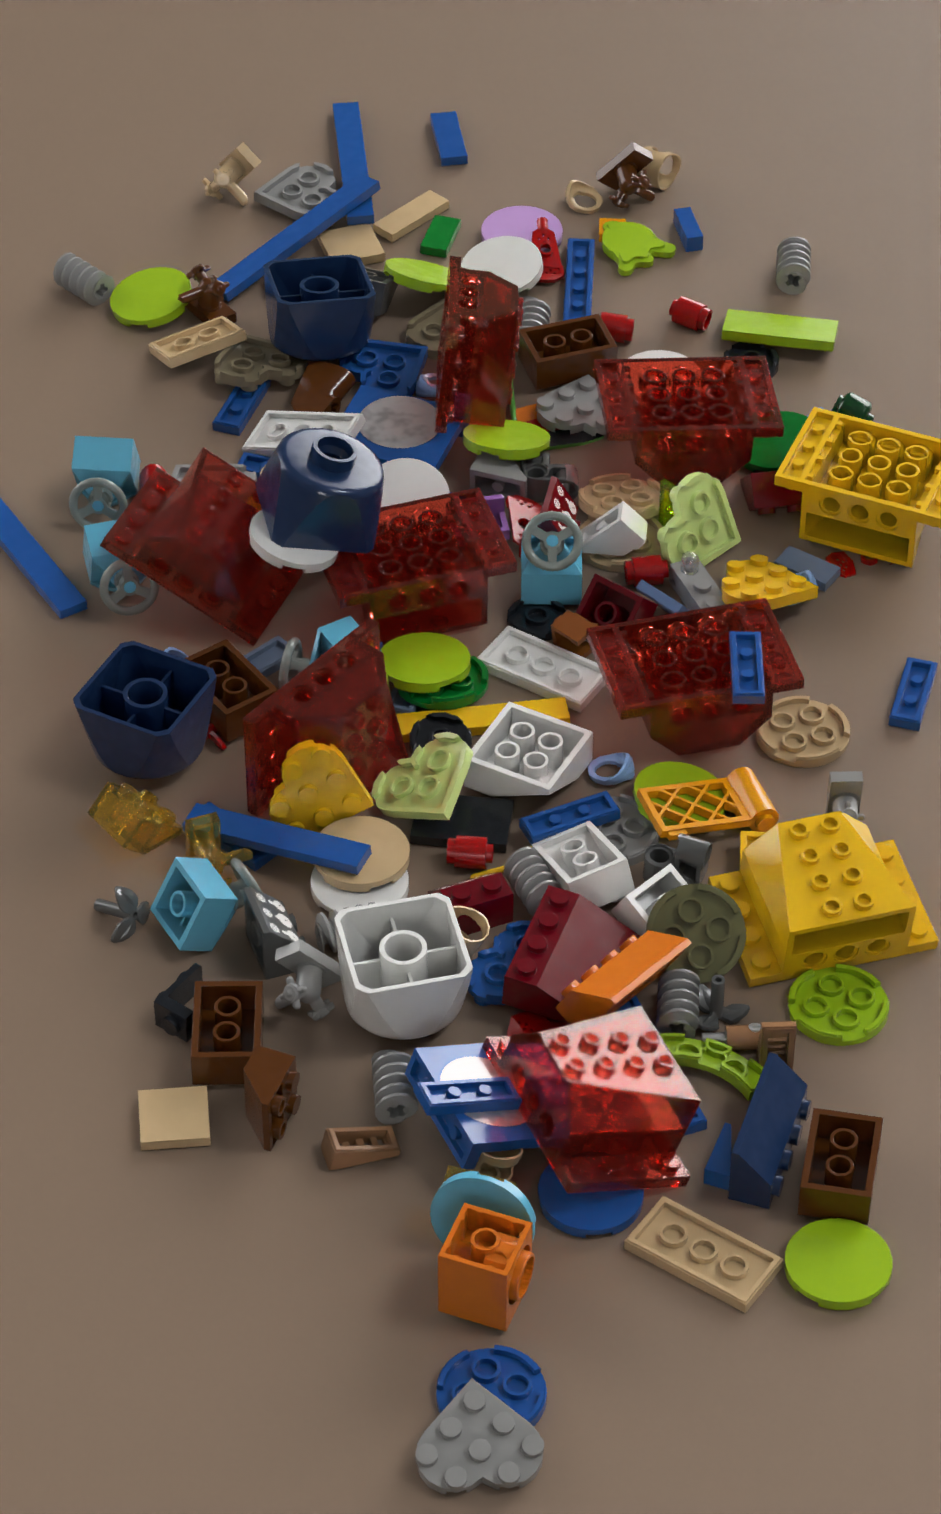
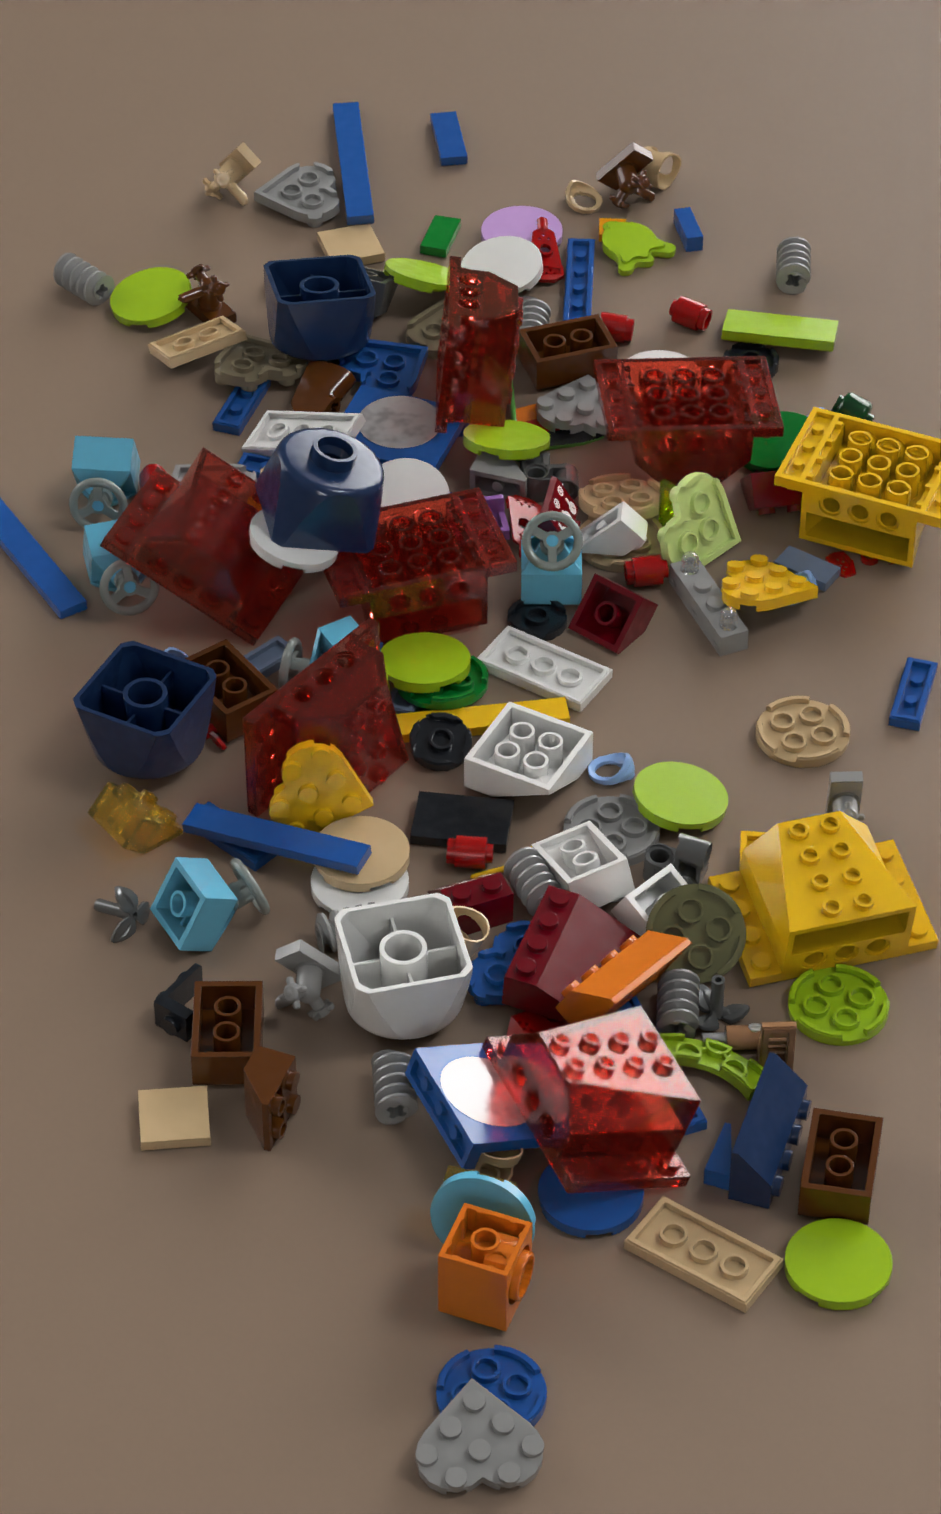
(204, 841): clear yellow piece -> none
(268, 929): dark grey slope -> none
(299, 233): blue tile -> none
(346, 1146): medium nougat slope -> none
(411, 216): tan tile -> none
(424, 387): light blue piece -> none
(426, 782): yellowish green plate -> none
(467, 1096): blue tile -> none
(570, 633): dark orange window -> none
(597, 808): blue tile -> none
(664, 601): medium blue tile -> none
(679, 673): clear red wedge -> none
(742, 797): light orange piece -> none
(746, 668): blue tile -> none

